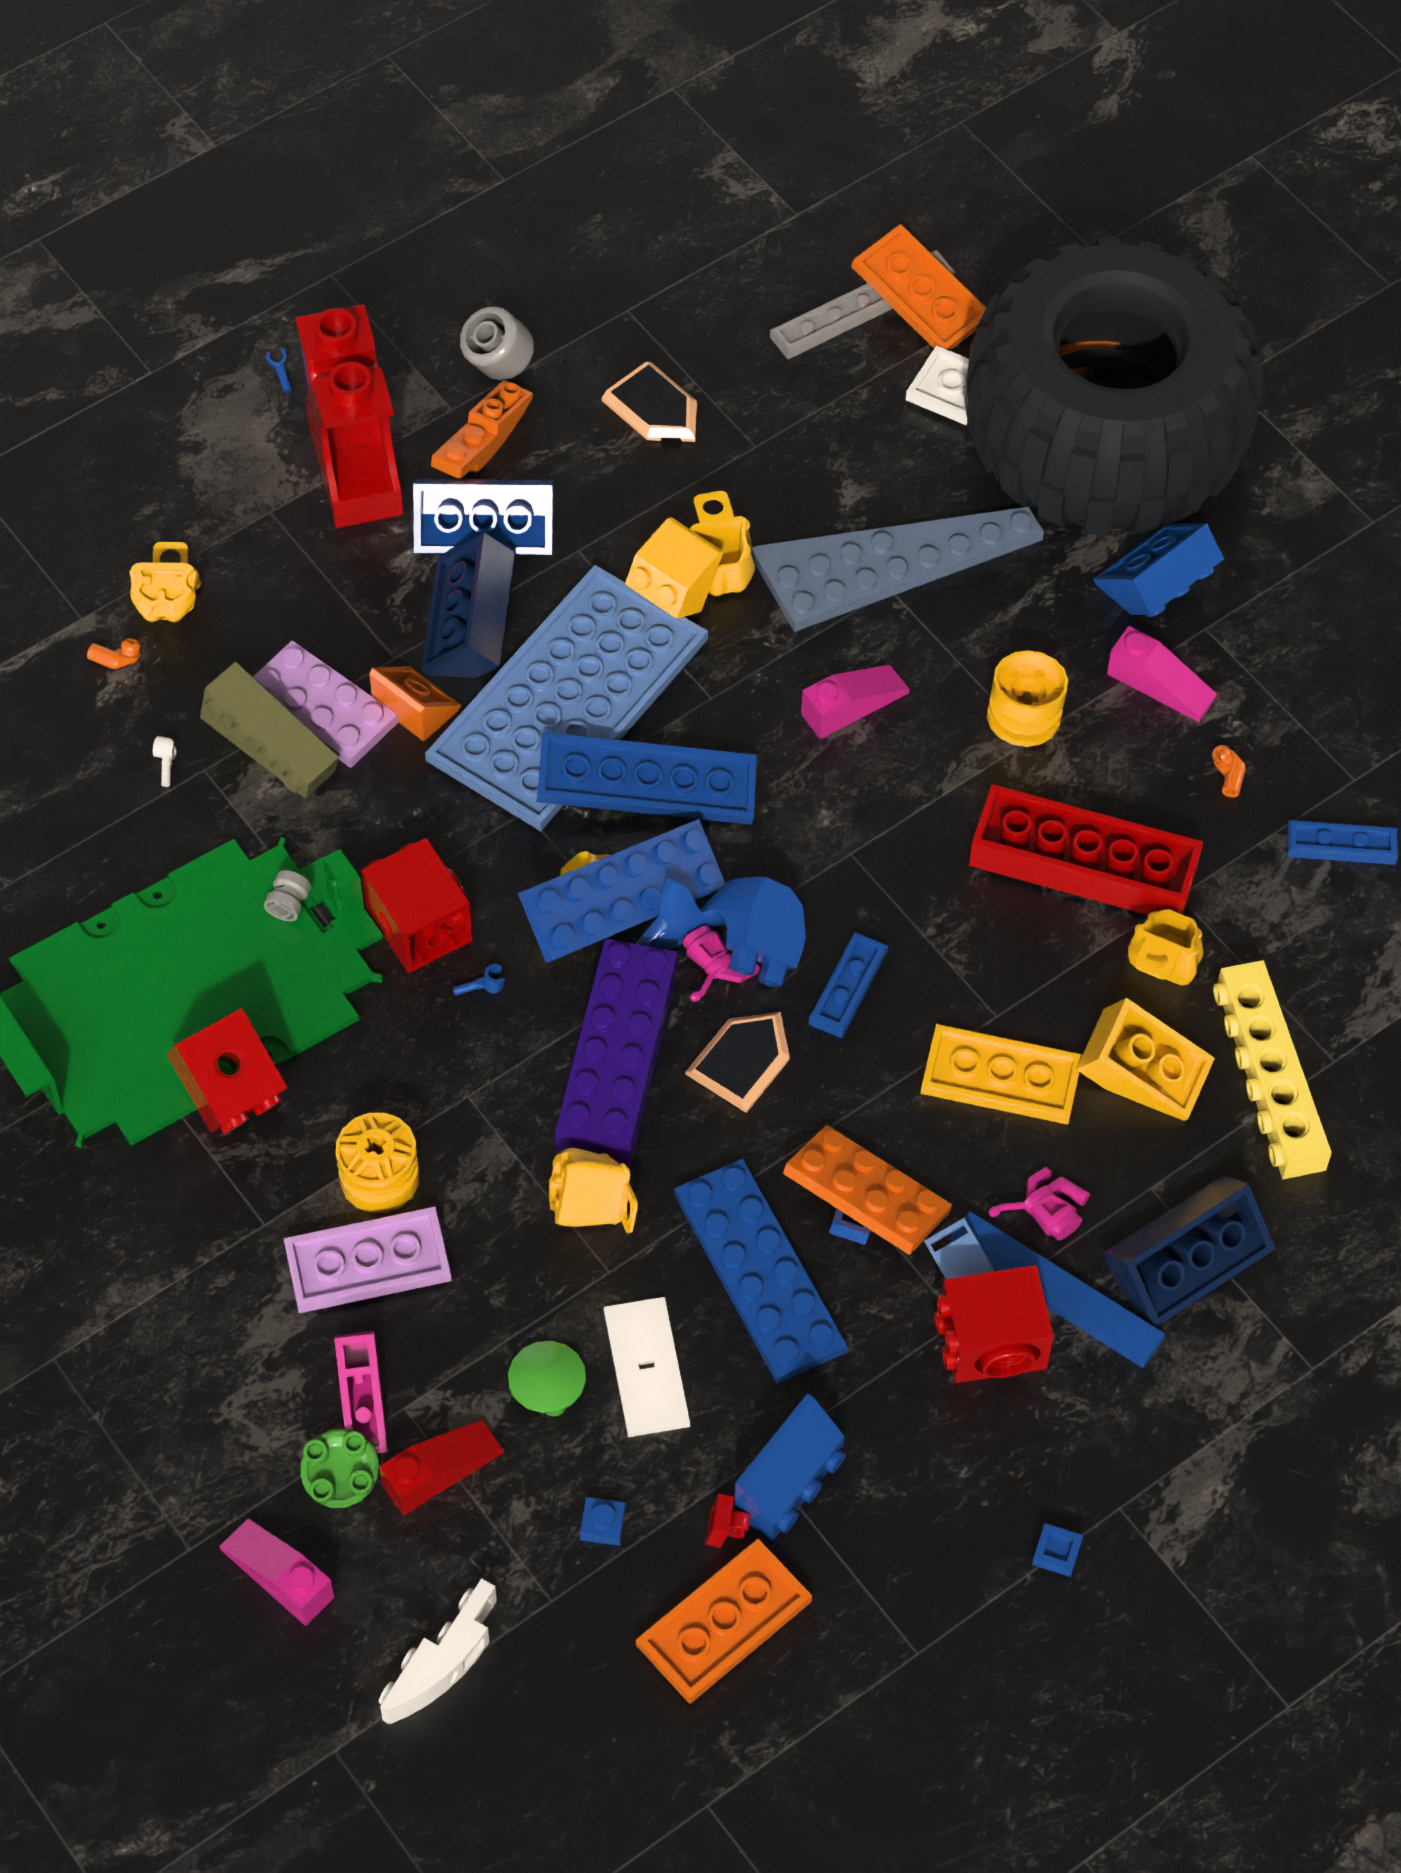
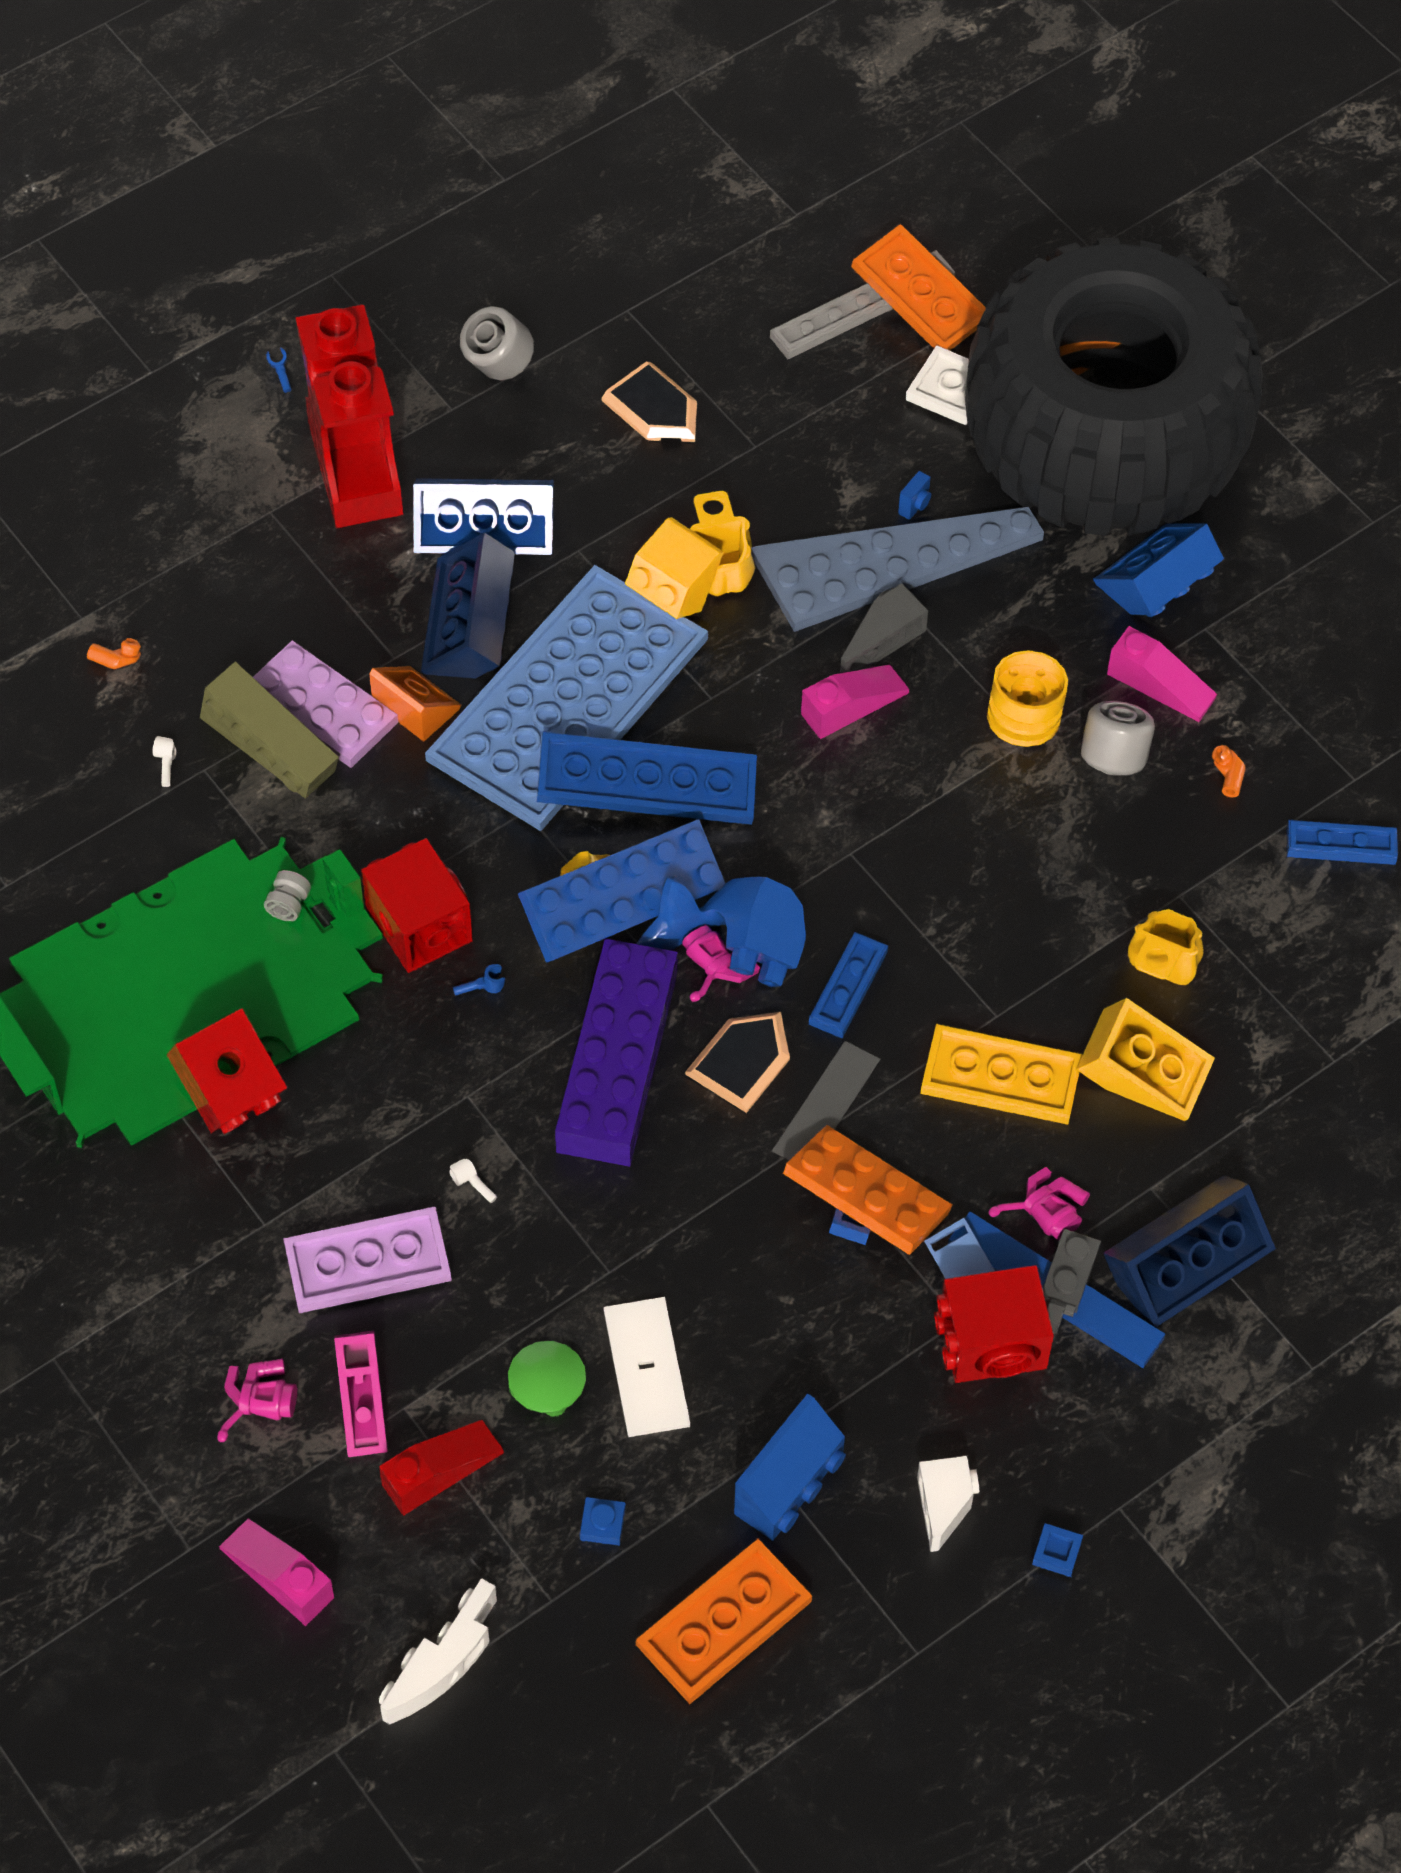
(164, 589): yellow piece -> none
(266, 1399): none -> dark pink piece
(339, 1468): bright green dish -> none
(377, 1162): yellow wheel -> none
(465, 1171): none -> white hand
(484, 433): orange slope -> none
(590, 1190): yellow piece -> none
(725, 1522): red tile -> none
(760, 1271): blue plate -> none
(828, 1098): none -> dark grey sticker
(888, 625): none -> dark grey slope
(915, 495): none -> blue plate
(945, 1495): none -> white slope
(1069, 1275): none -> dark grey hinge
(1084, 852): red brick -> none
(1117, 738): none -> light grey head
(1252, 985): light yellow brick -> none

